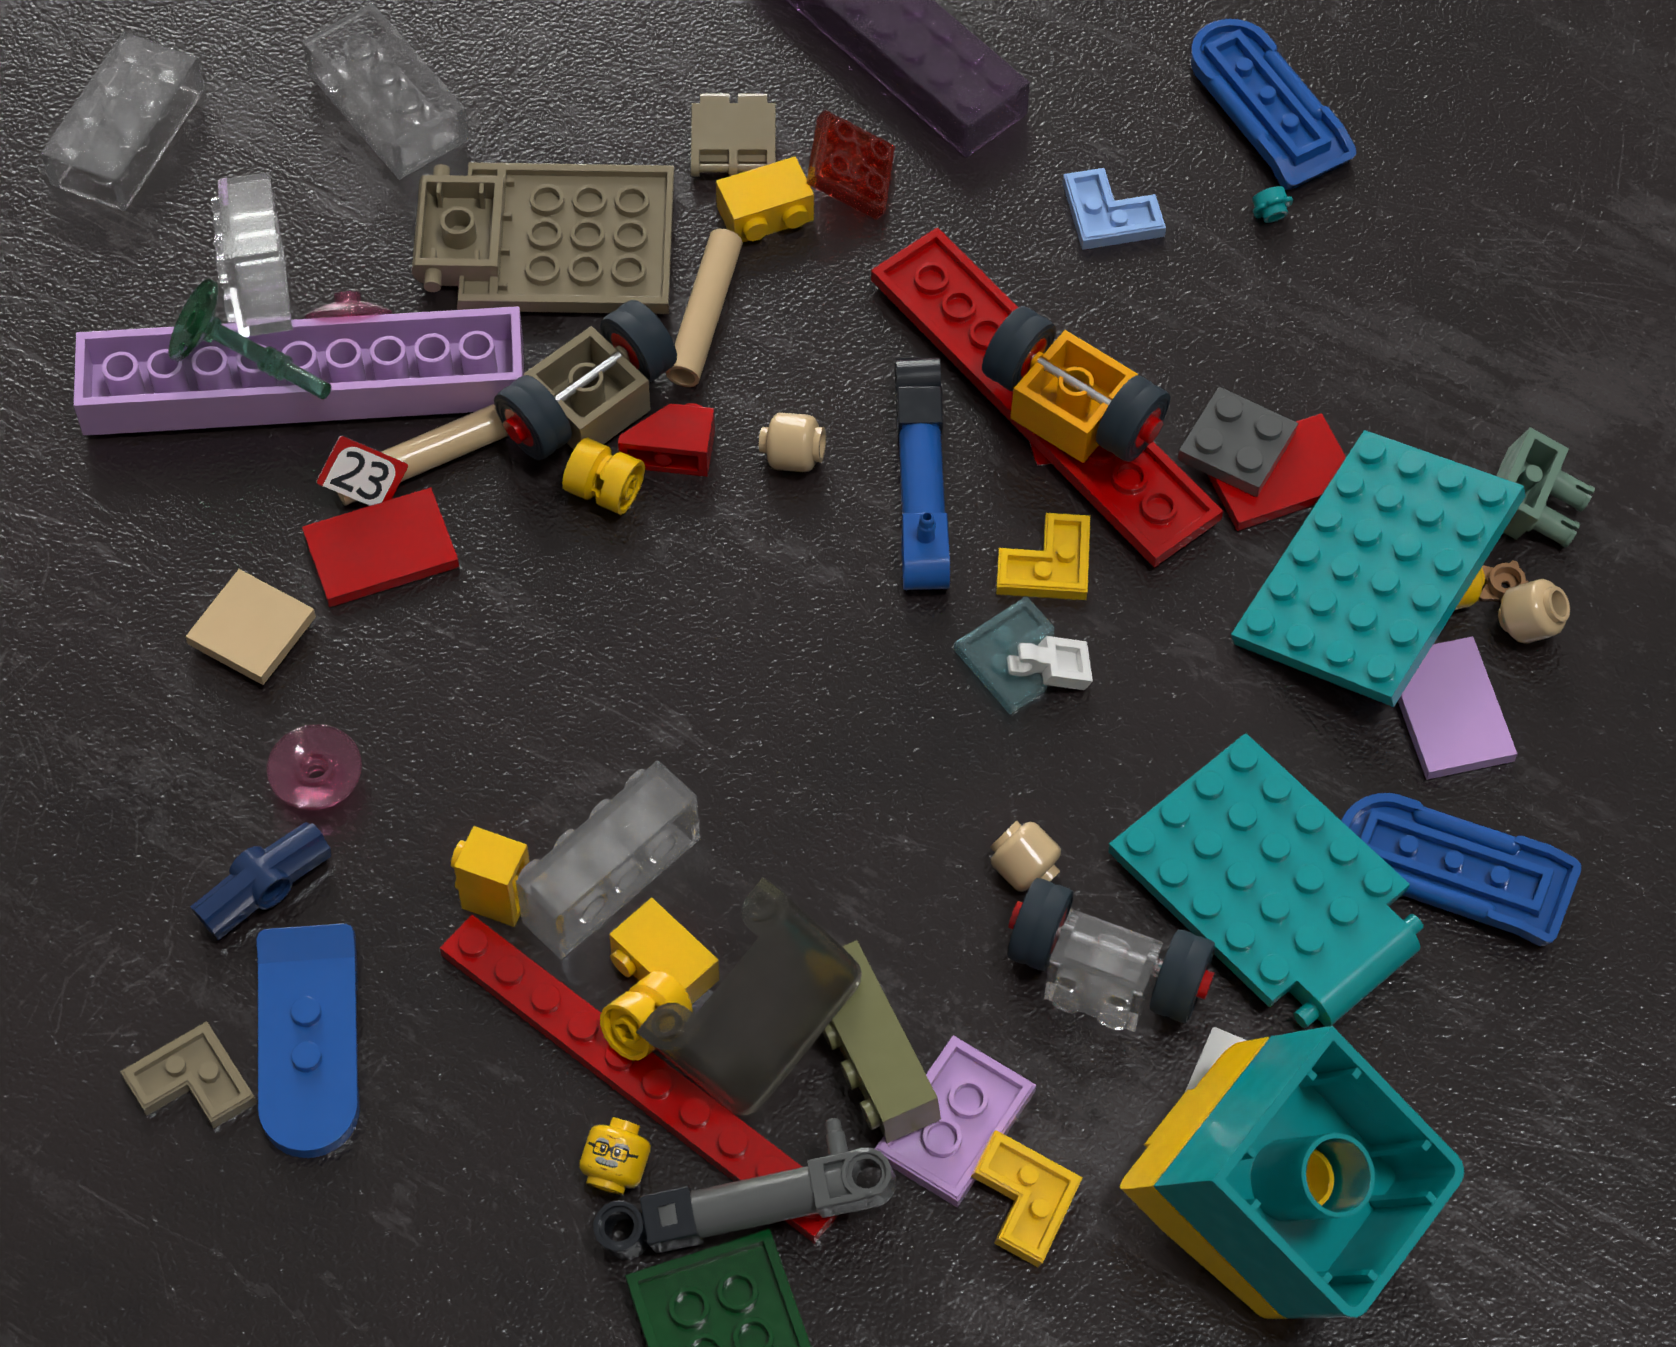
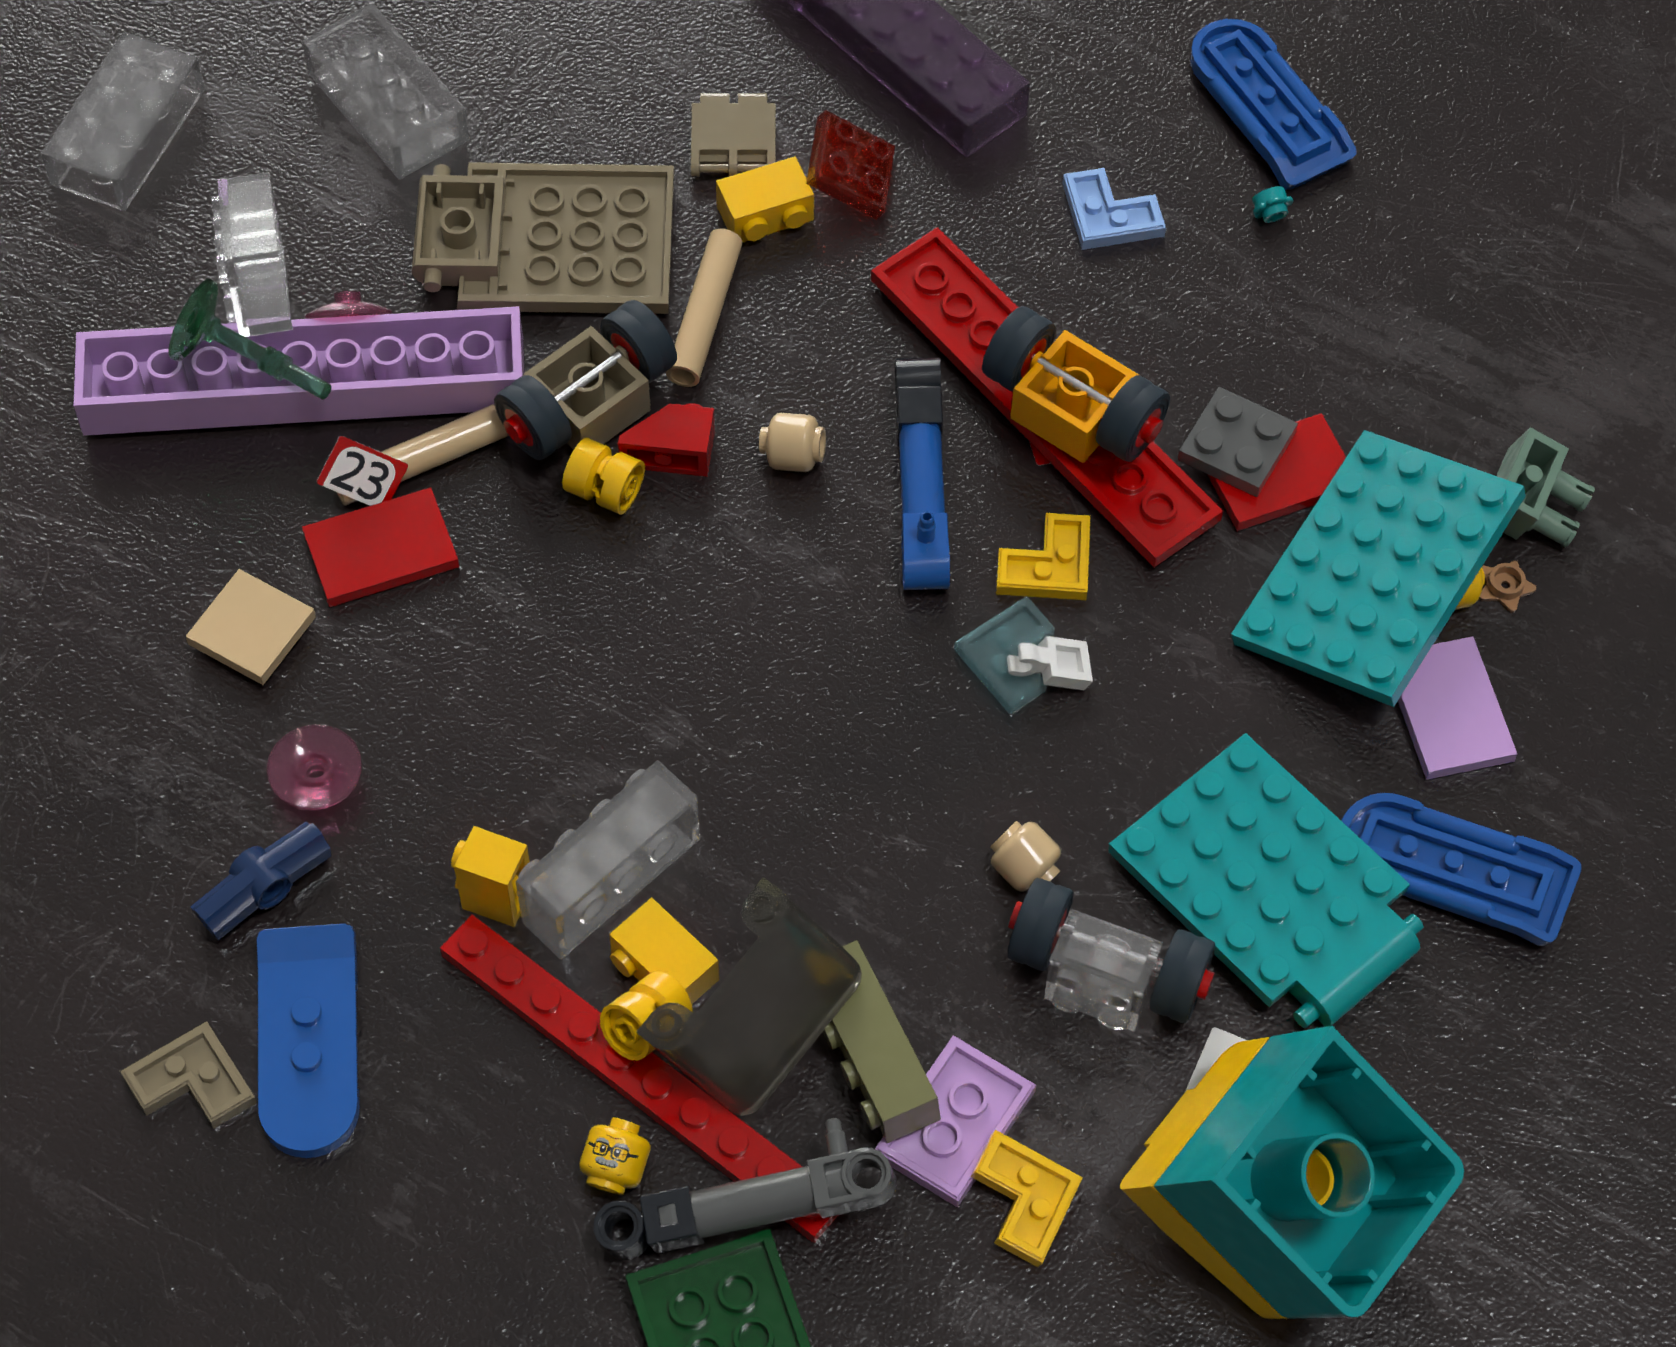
(1534, 611): tan head -> none

